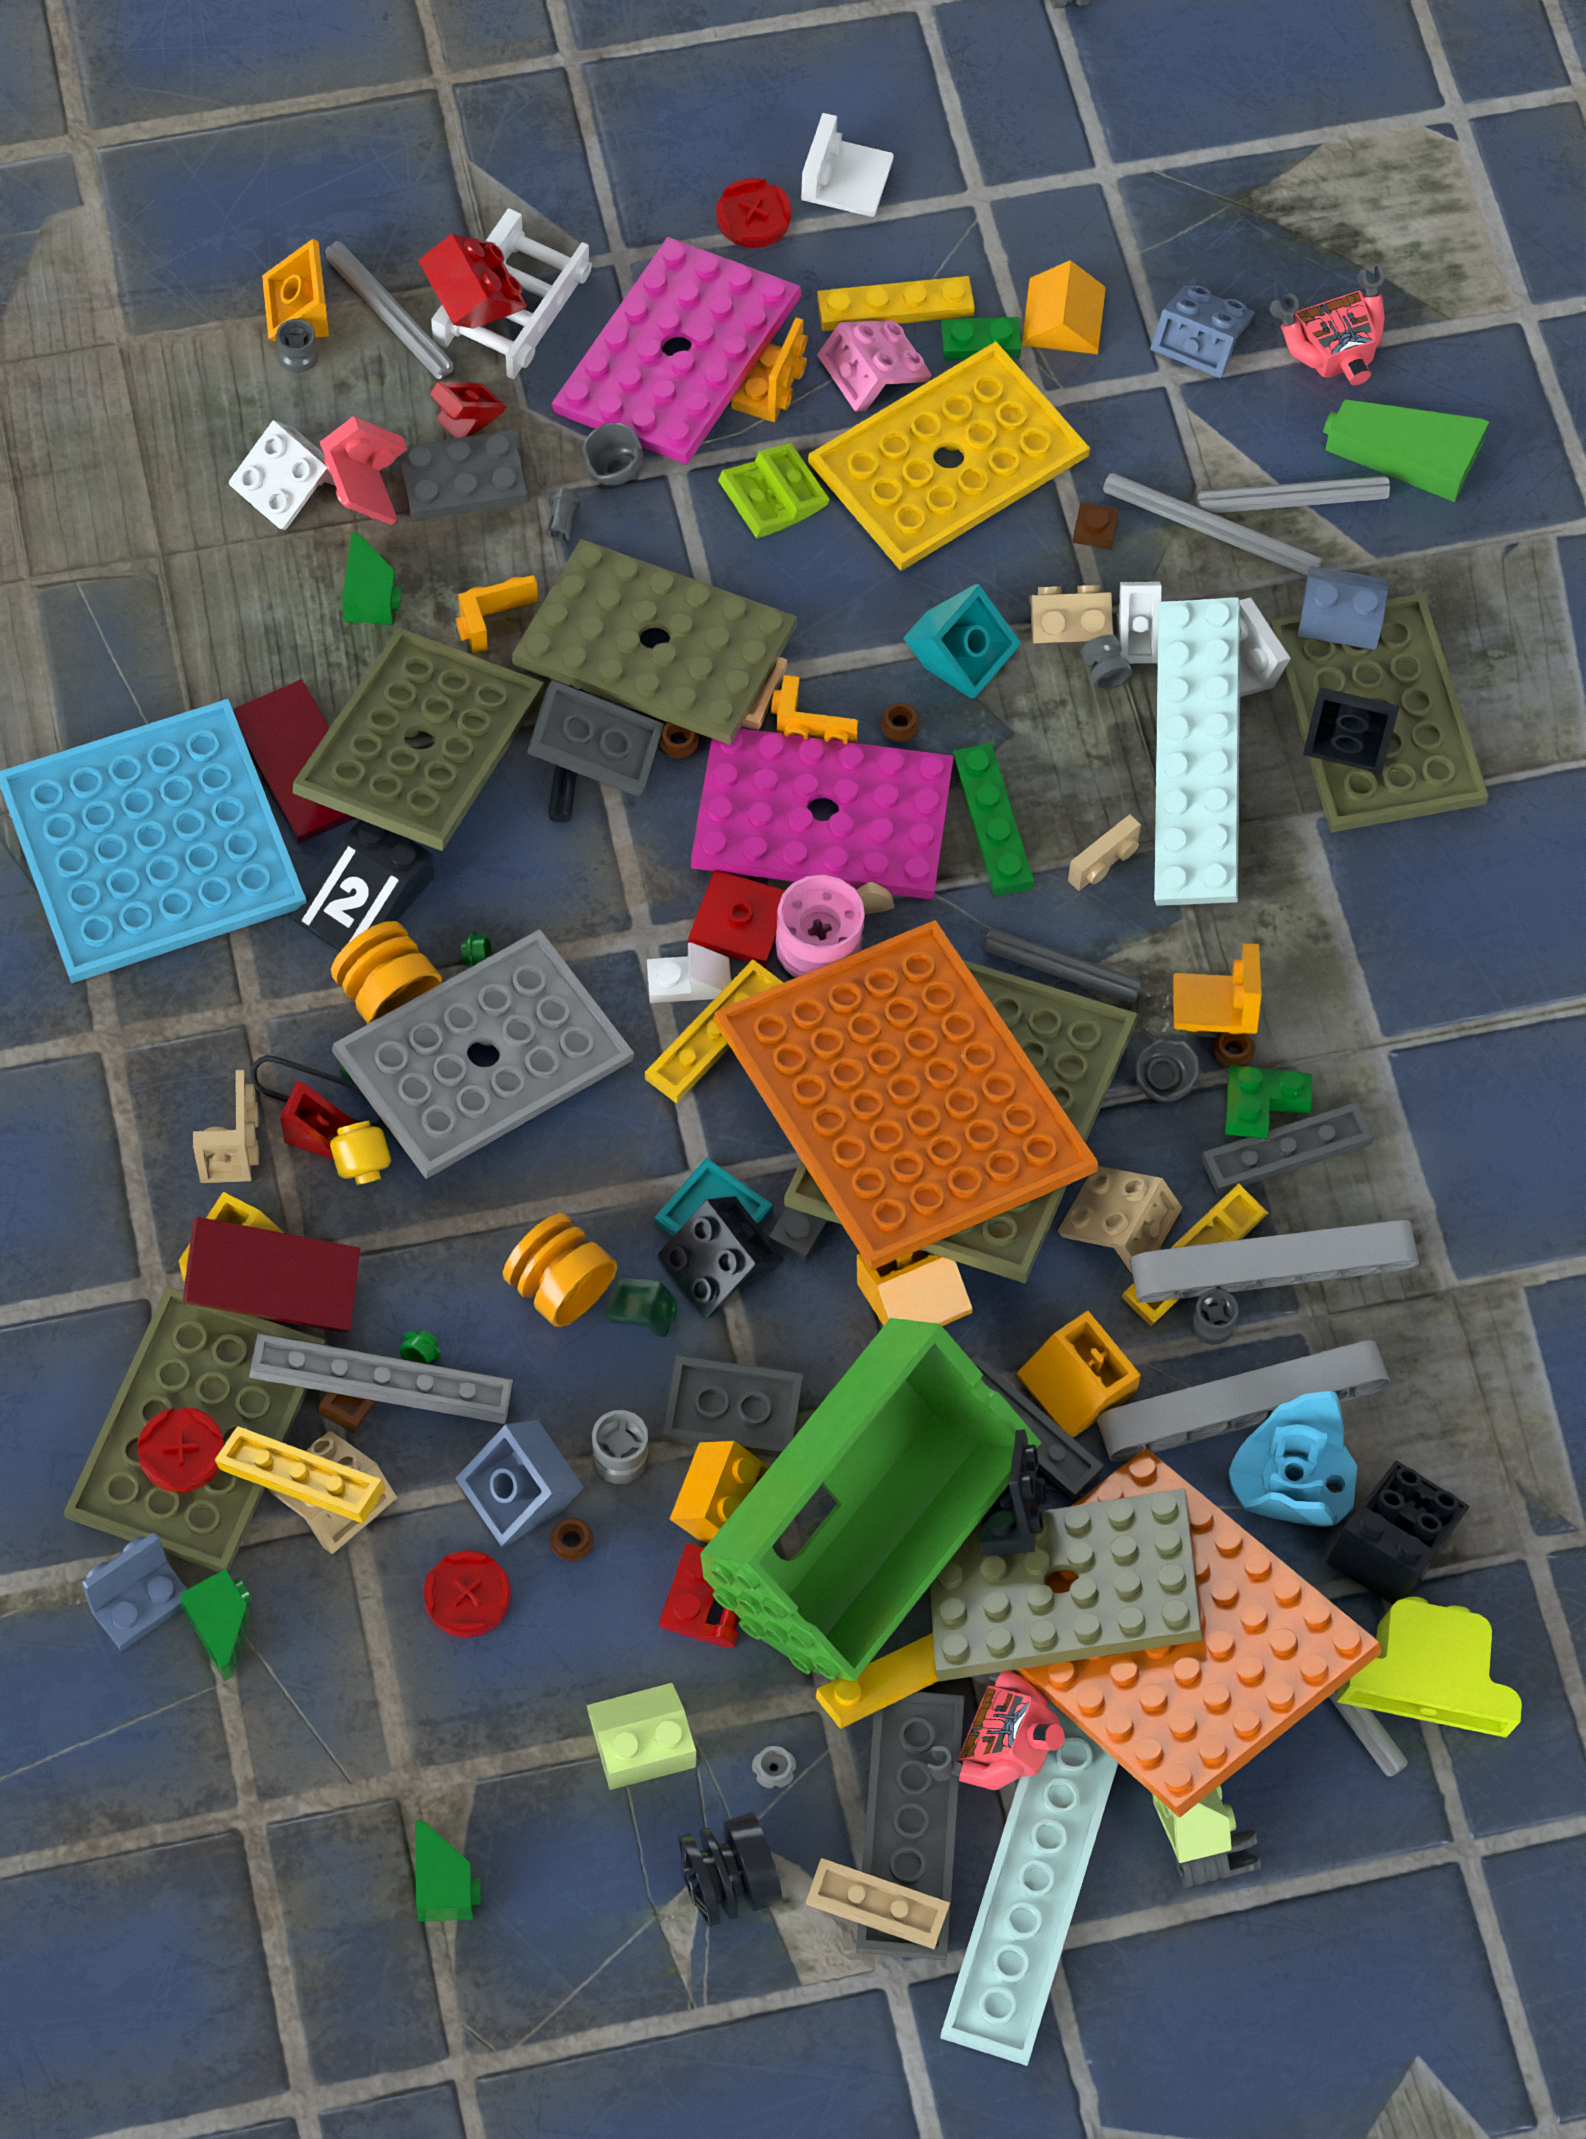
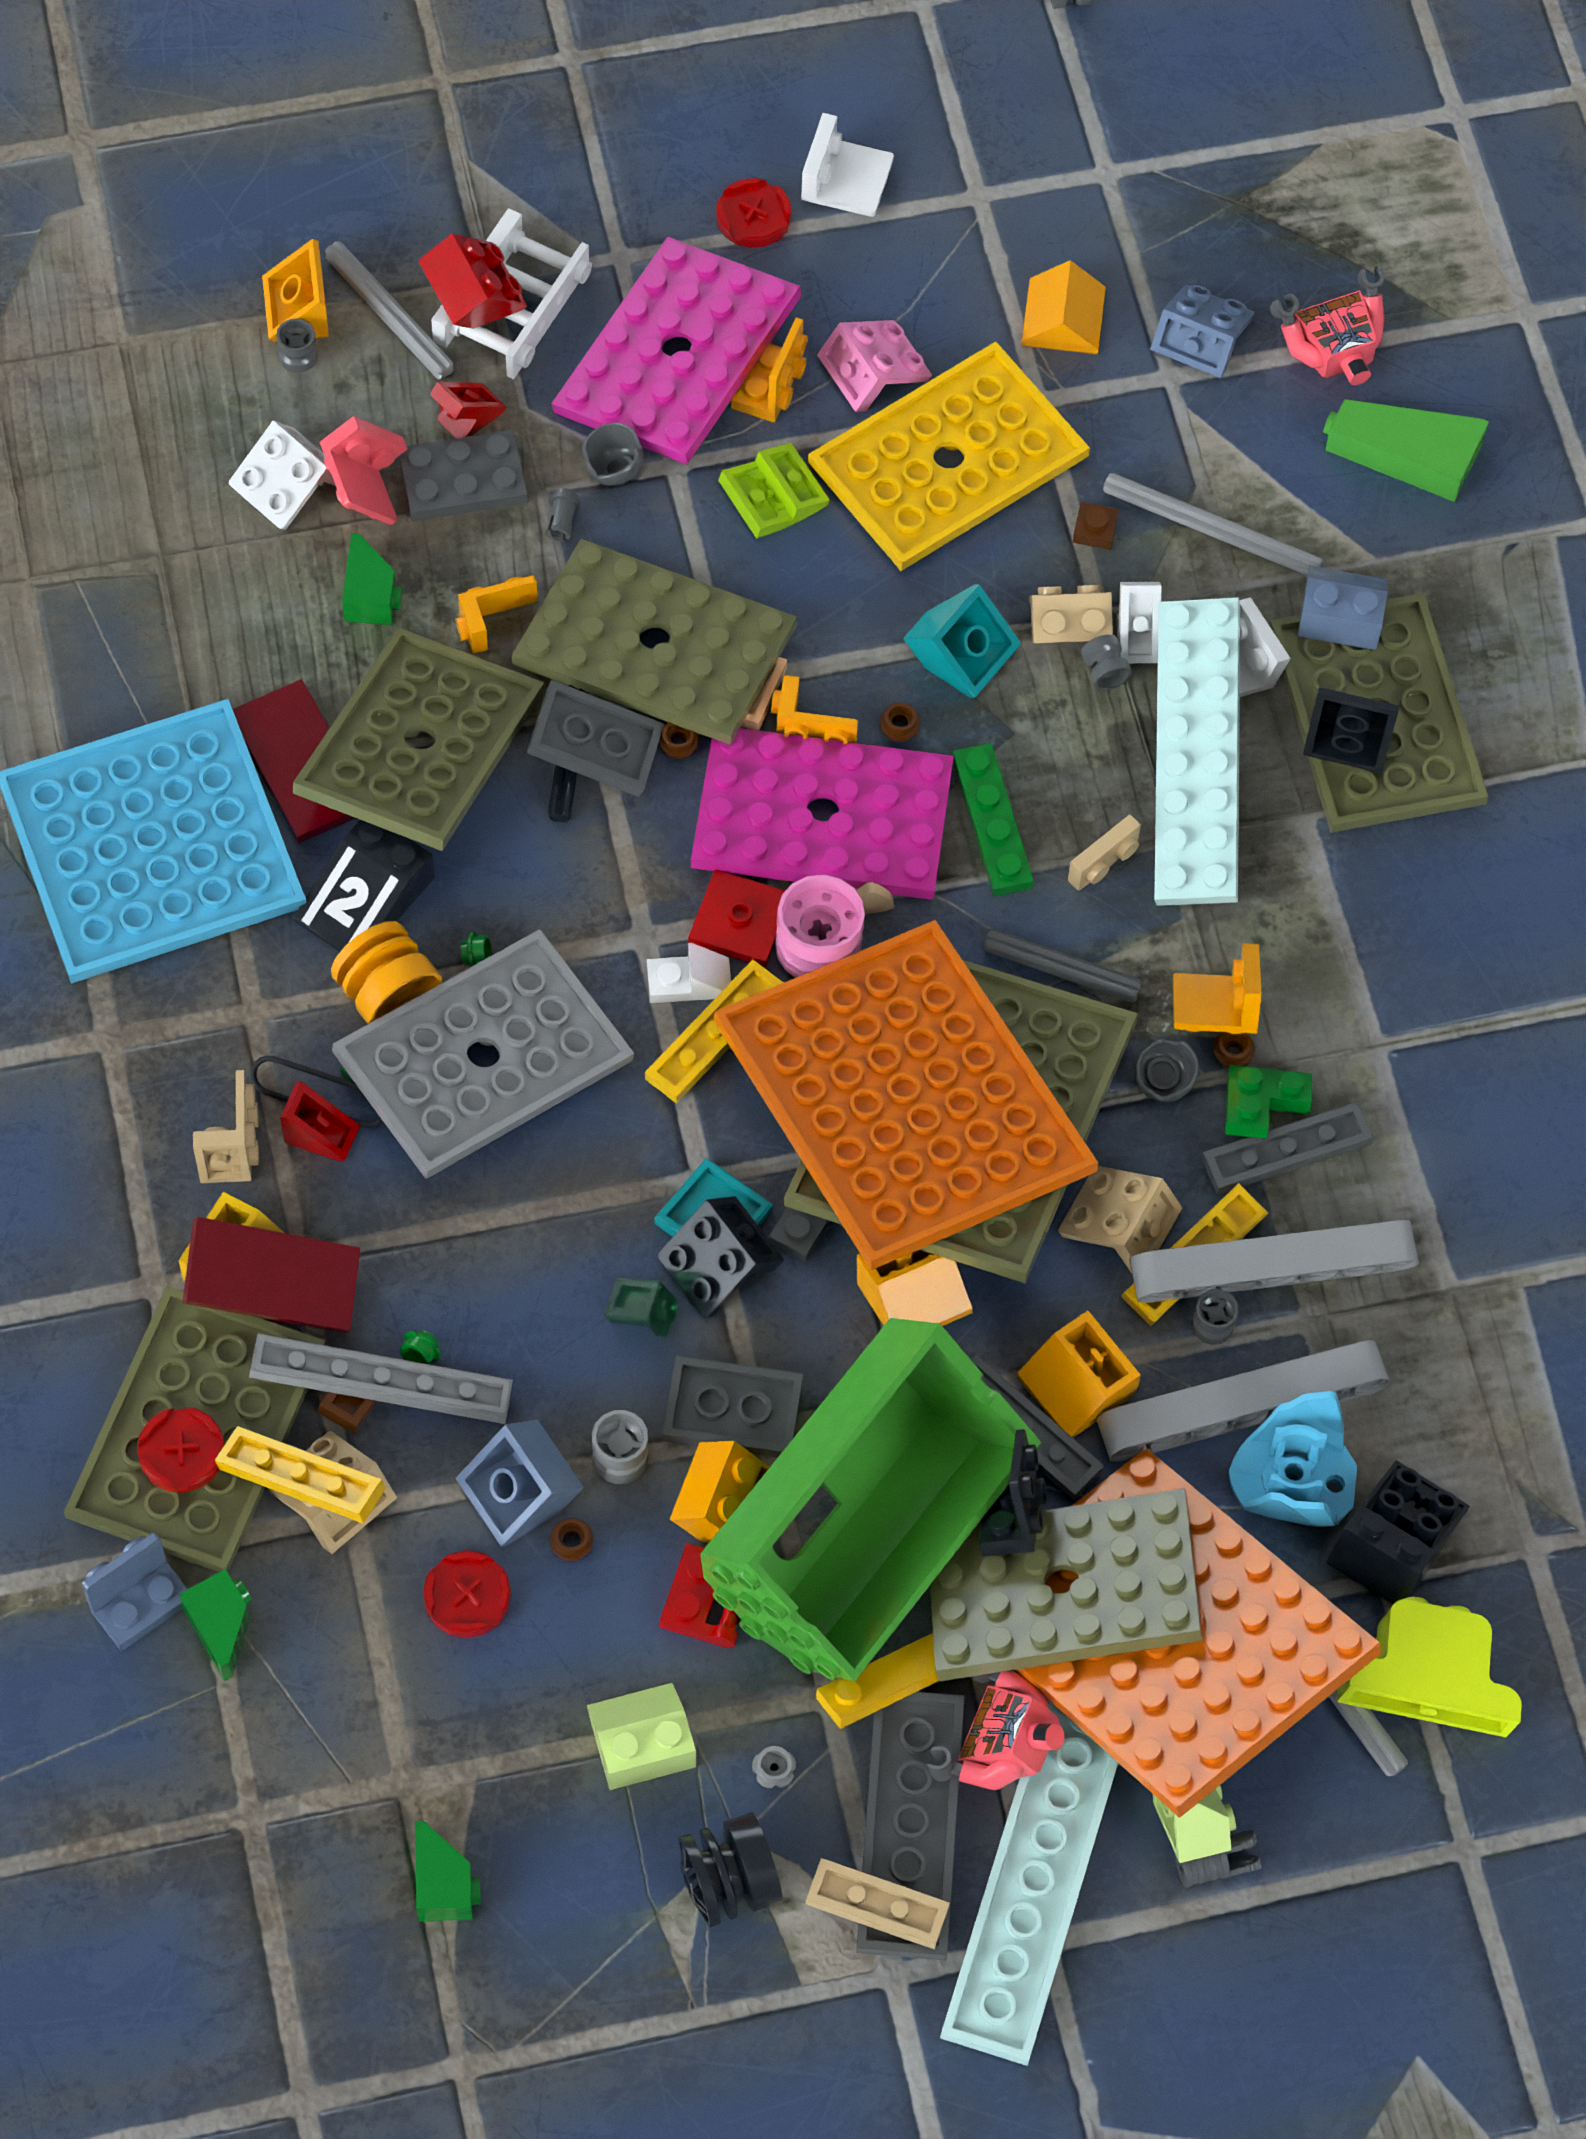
(360, 1152): yellow head -> none
(559, 1270): light orange wheel -> none
(897, 301): yellow plate -> none
(968, 336): green plate -> none
(1294, 494): light grey axle -> none

